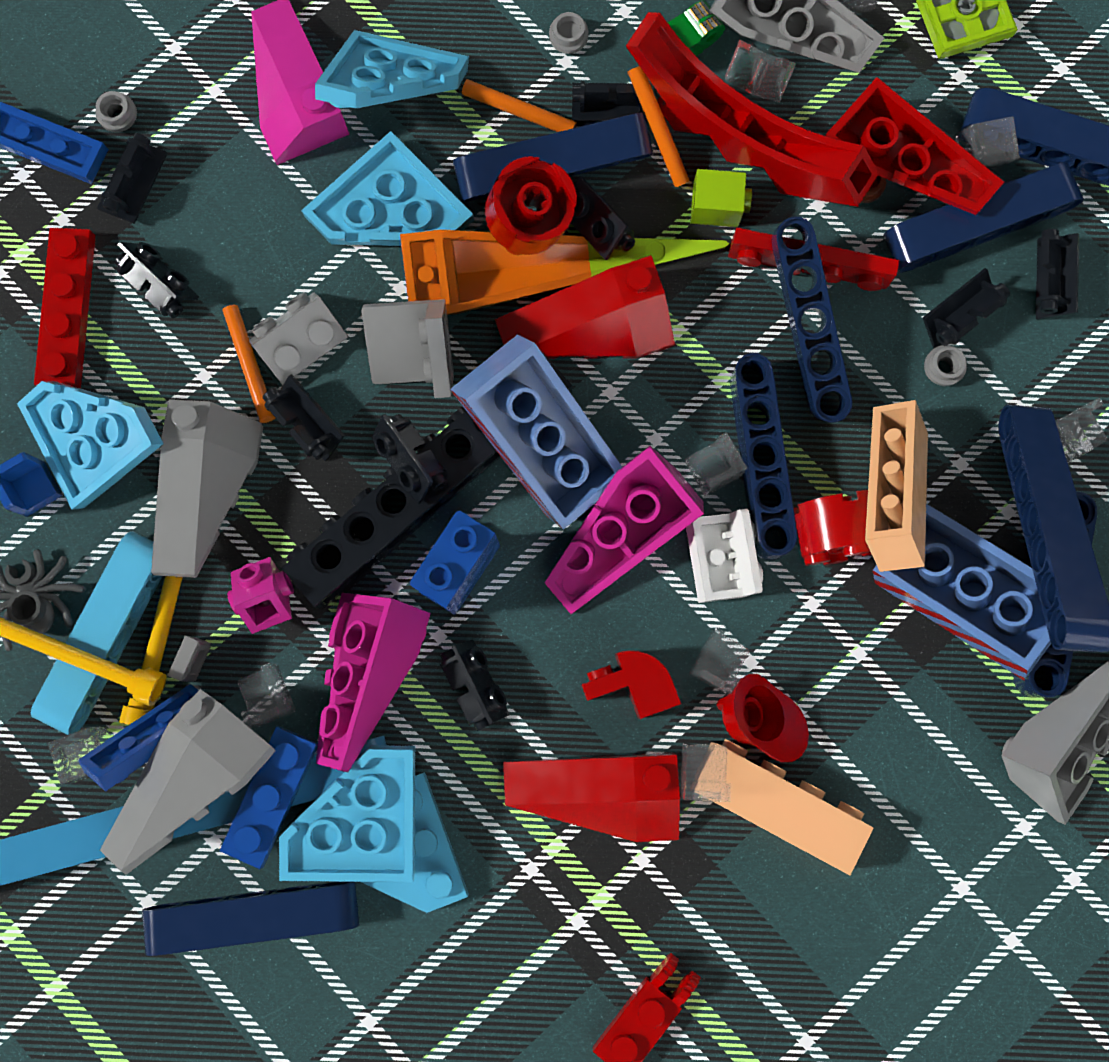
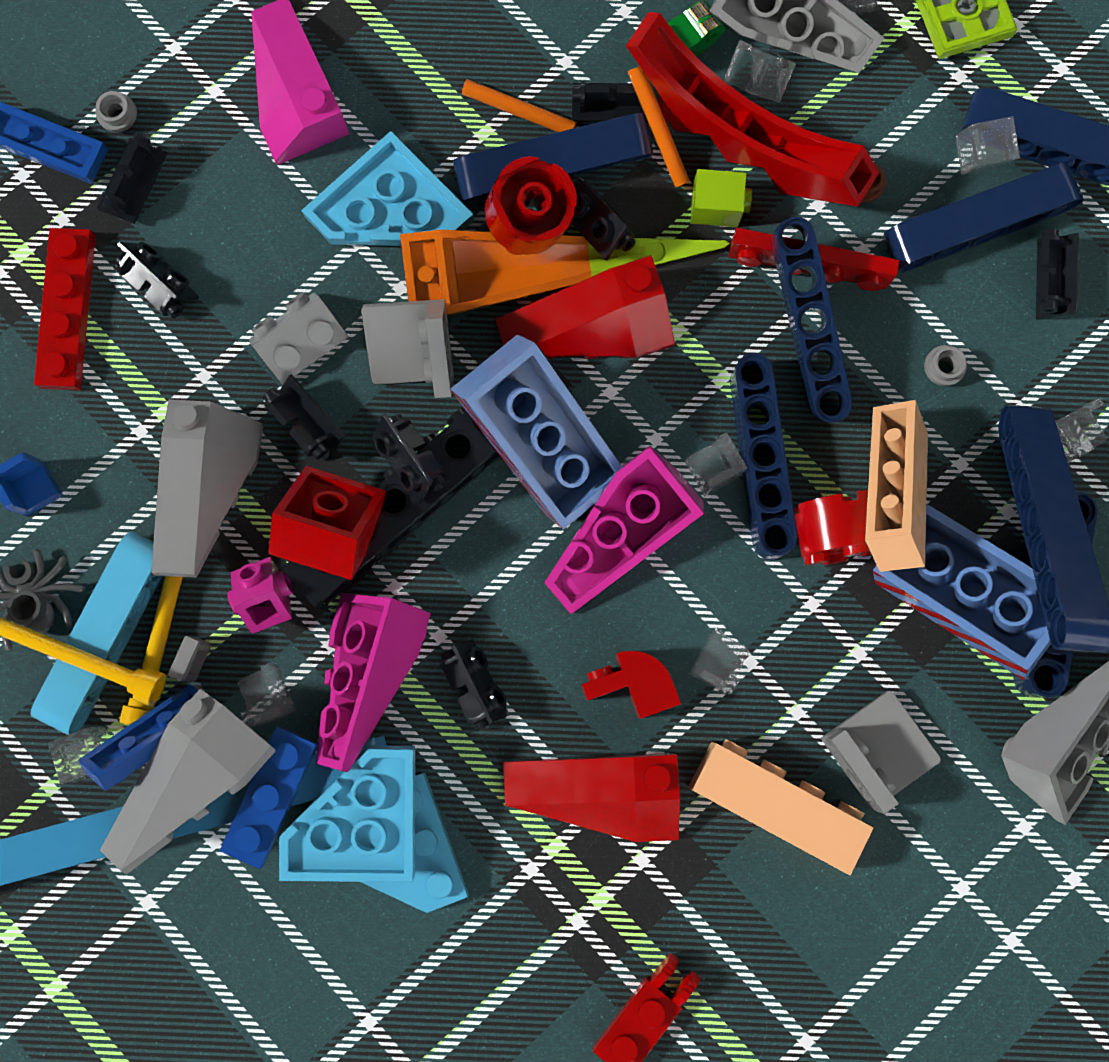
(87, 437): medium azure plate -> none
(248, 361): orange bar -> none
(250, 918): dark blue beam -> none
(326, 522): none -> red slope
(387, 70): medium azure plate -> none
(456, 562): blue panel -> none
(568, 33): light grey plate -> none
(704, 773): clear panel -> none
(724, 556): white bracket -> none
(765, 718): red piece -> none
(881, 751): none -> light grey bracket
(914, 150): red wedge -> none
(958, 312): black hinge -> none

